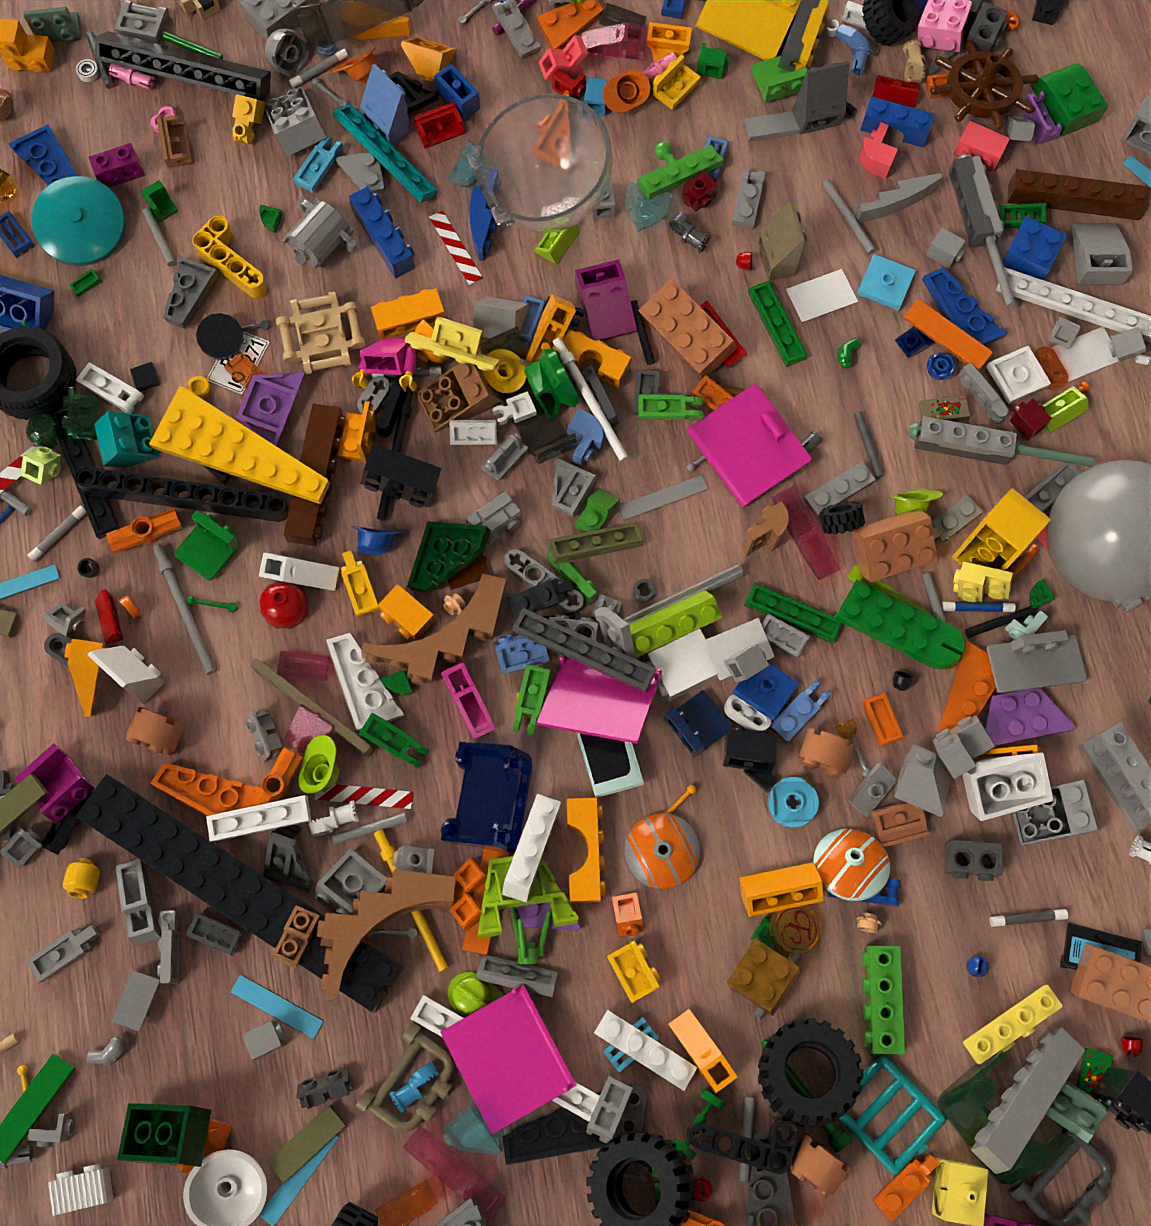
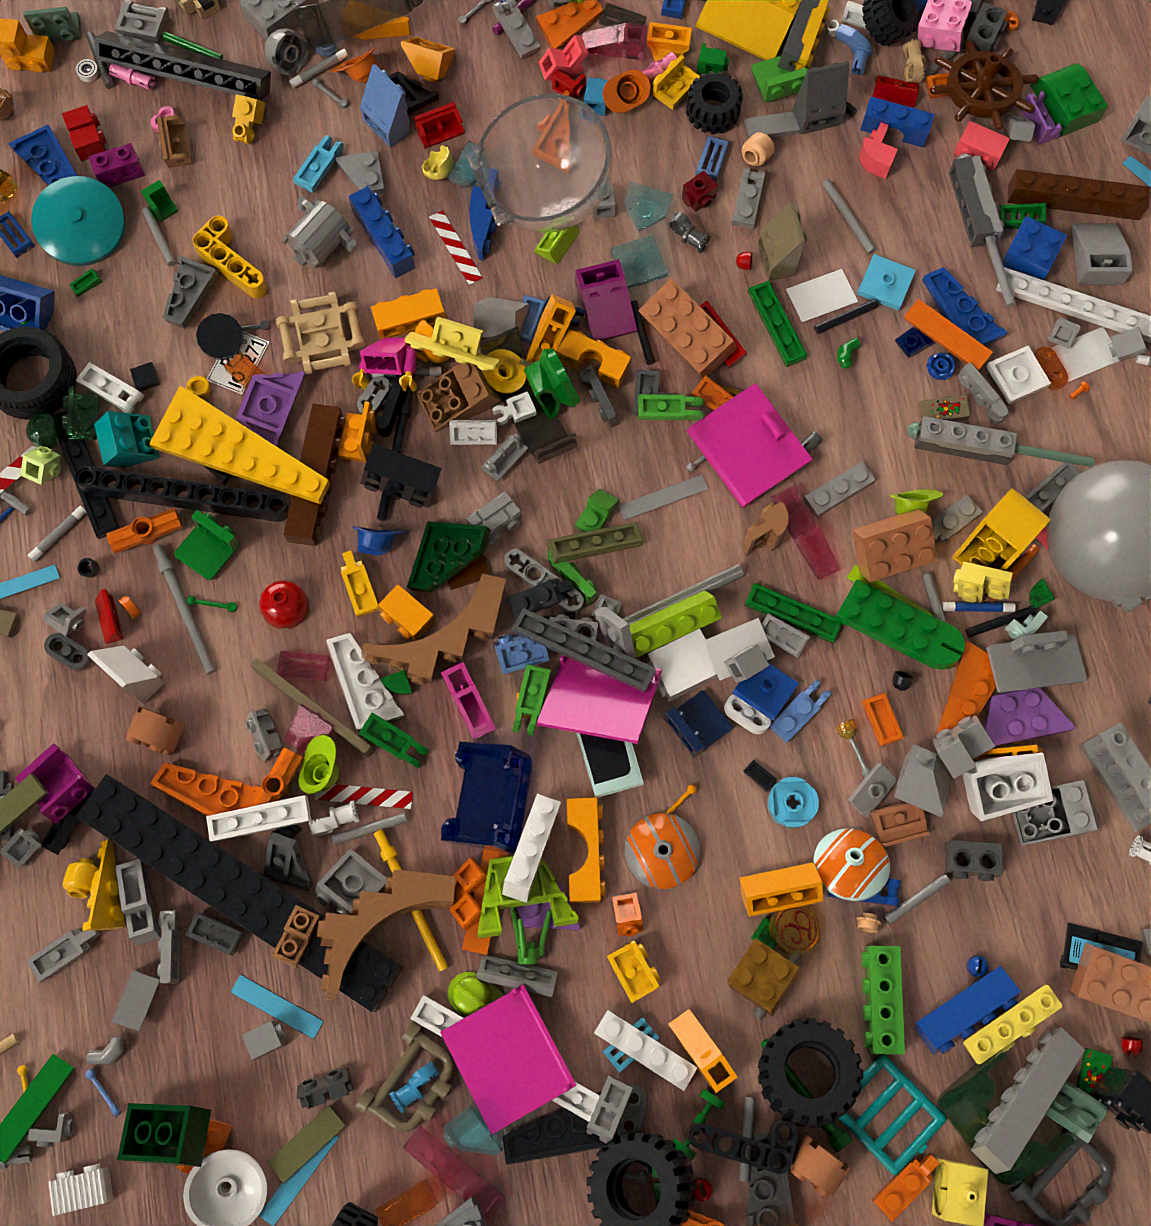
(84, 132): none -> red piece
(84, 671): light orange slope -> none
(91, 1075): none -> medium blue hinge
(105, 897): none -> yellow wing
(270, 217): green tile -> none
(294, 121): light grey slope -> none
(299, 571): white slope -> none
(385, 153): teal tile -> none
(412, 932): light grey hinge -> none
(424, 859): light grey brick -> none
(439, 164): none -> light yellow hair
(454, 604): light nougat plate -> none
(456, 88): blue brick -> none
(568, 360): white bar -> none
(570, 487): light grey wing -> none
(588, 433): medium blue brick -> none
(640, 261): none -> clear light blue plate
(651, 589): dark grey bush -> none
(677, 171): bright green plate -> none
(717, 88): none -> black tyre
(750, 750): black brick -> none
(758, 149): none -> light nougat head
(826, 753): nougat brick -> none
(842, 517): black tyre -> none
(848, 315): none -> black bar
(868, 444): flat silver bar -> none
(905, 194): light grey slope -> none
(916, 899): none -> light grey bar
(946, 248): light grey brick -> none
(968, 1010): none -> blue brick
(1030, 418): dark red brick -> none
(1031, 917): flat silver bar -> none
(1065, 408): lime slope -> none

